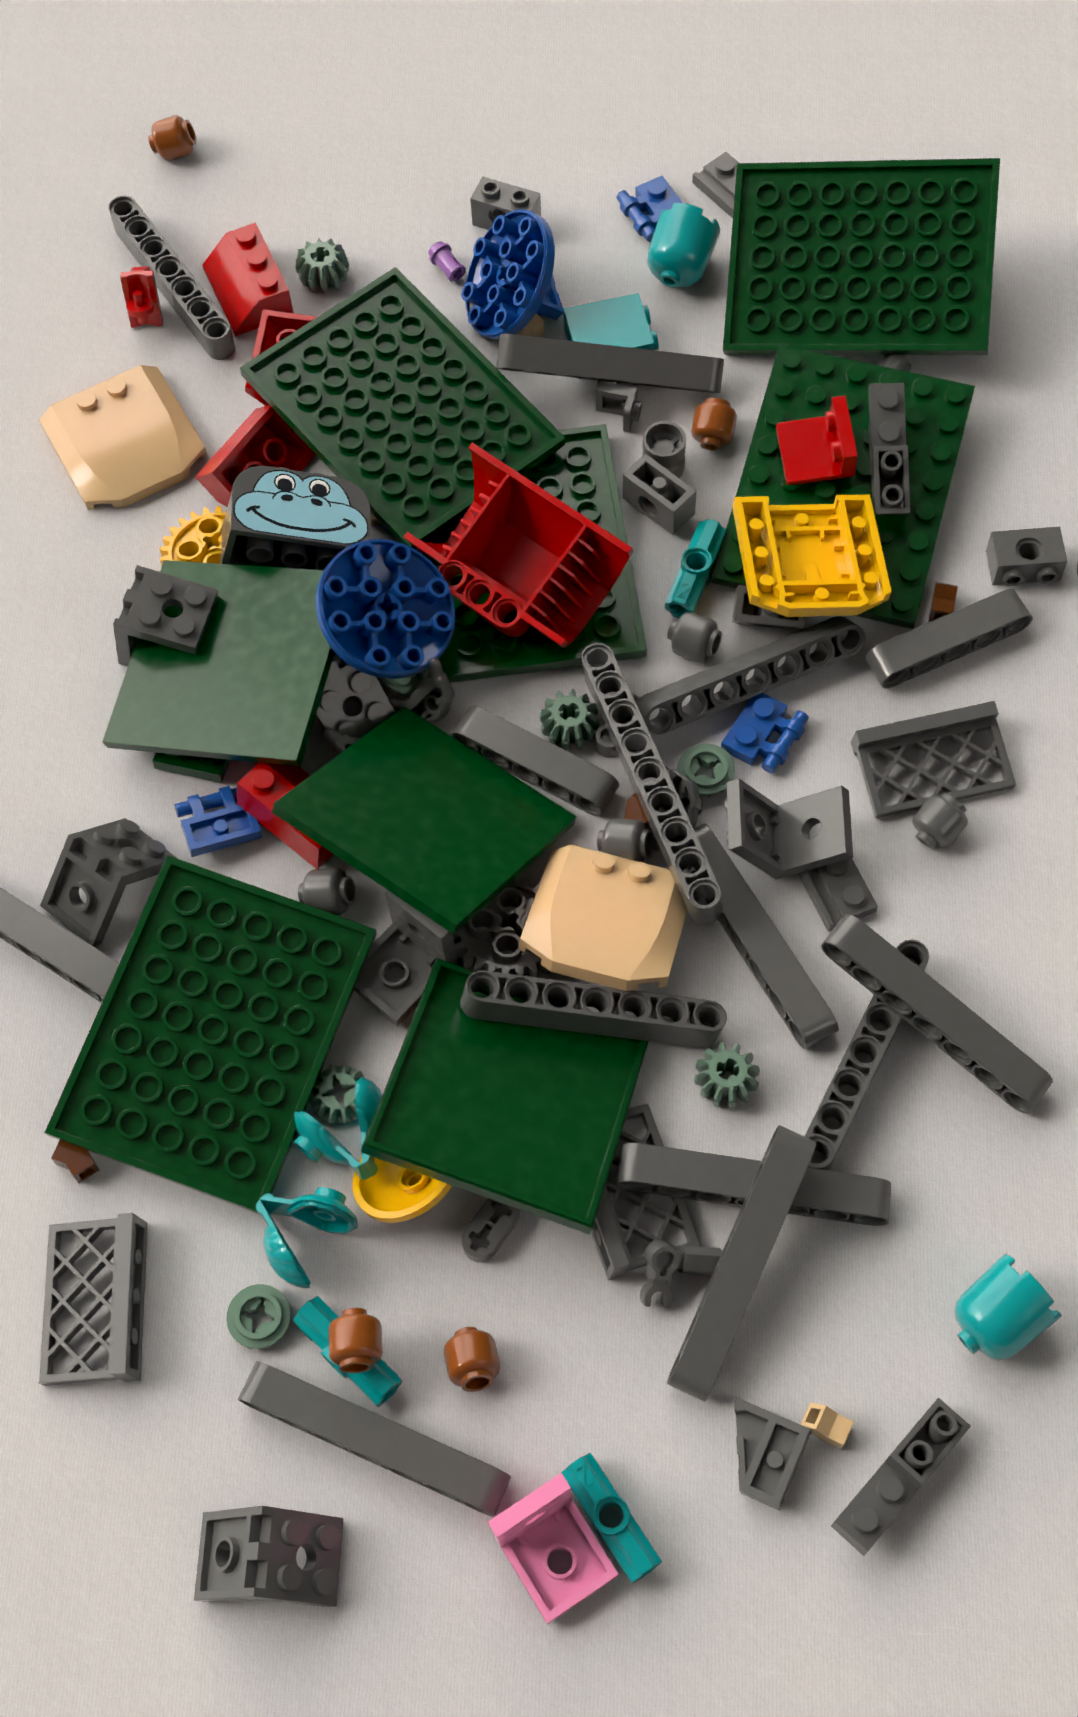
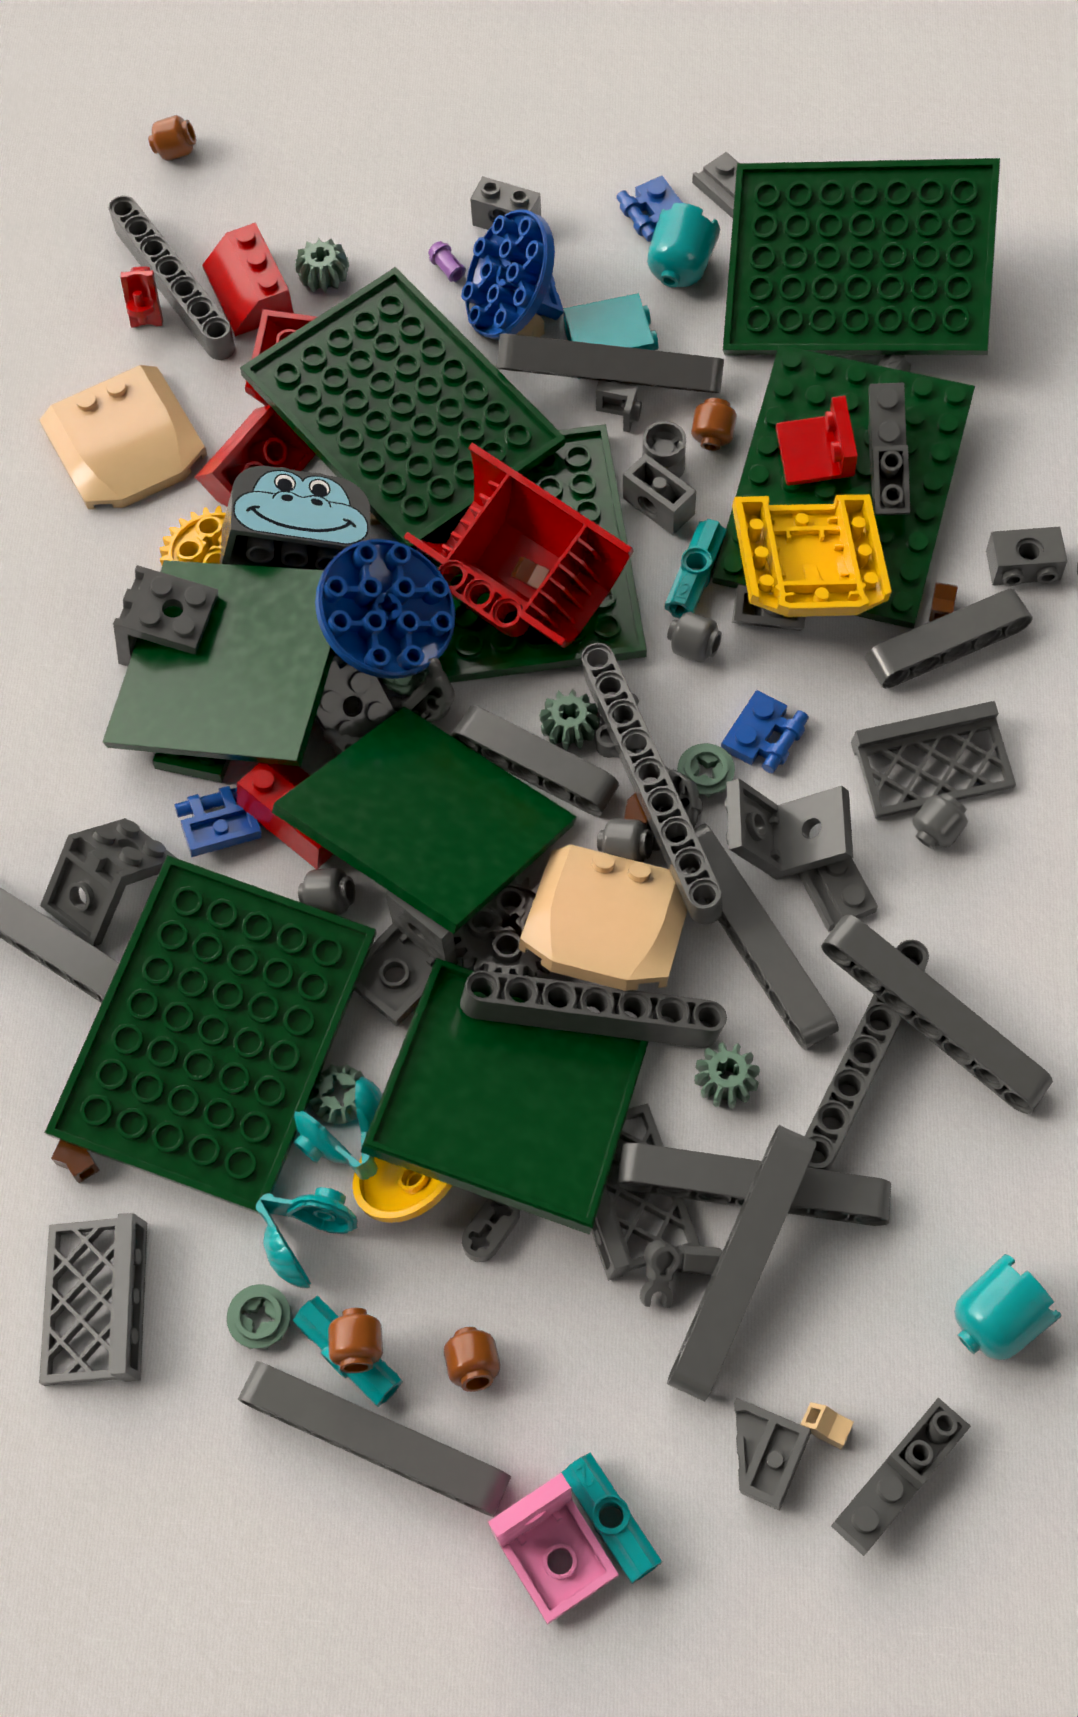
(264, 1553): dark grey bracket -> none
(529, 572): none -> reddish brown piece
(765, 677): dark grey beam -> none

